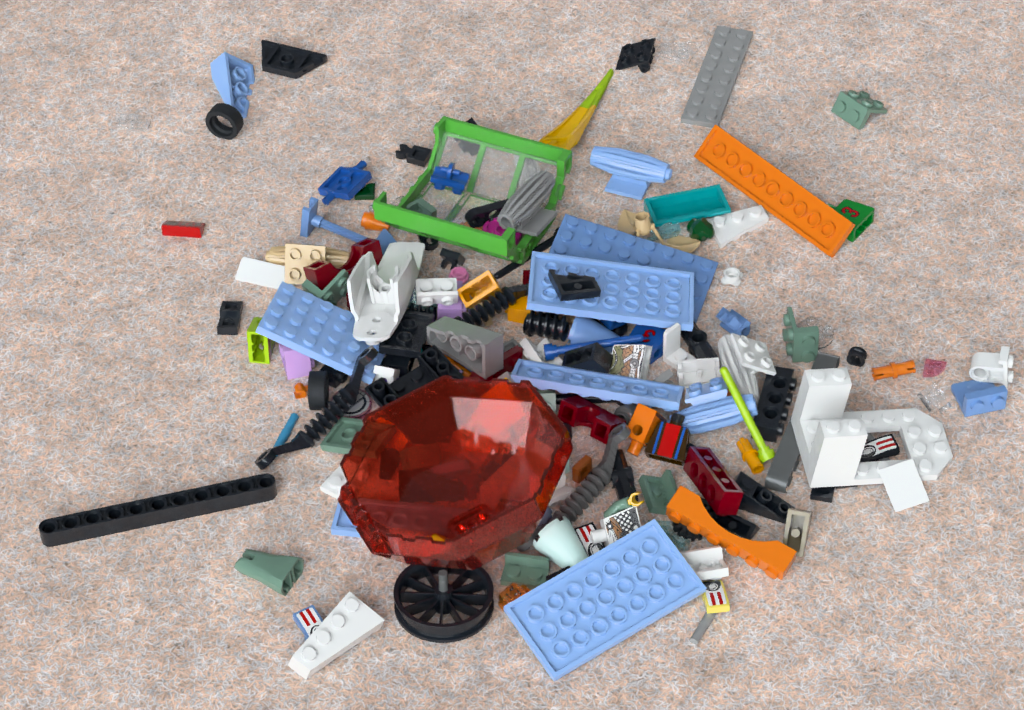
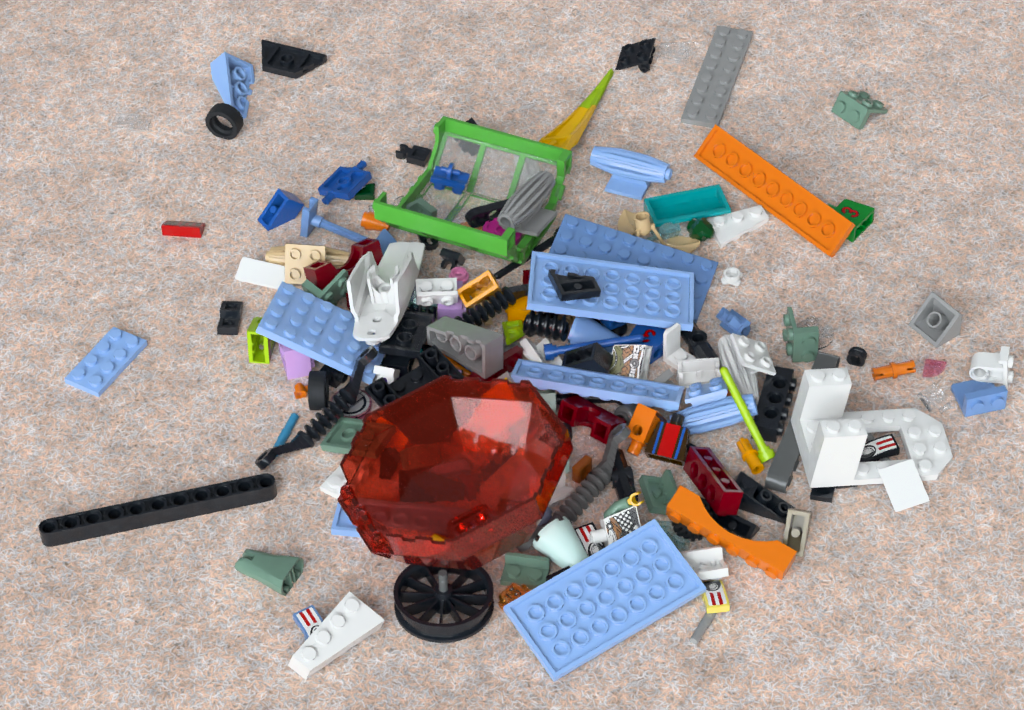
(106, 361): none -> light blue plate
(280, 210): none -> blue slope
(512, 331): none -> lime tile
(937, 321): none -> light grey slope

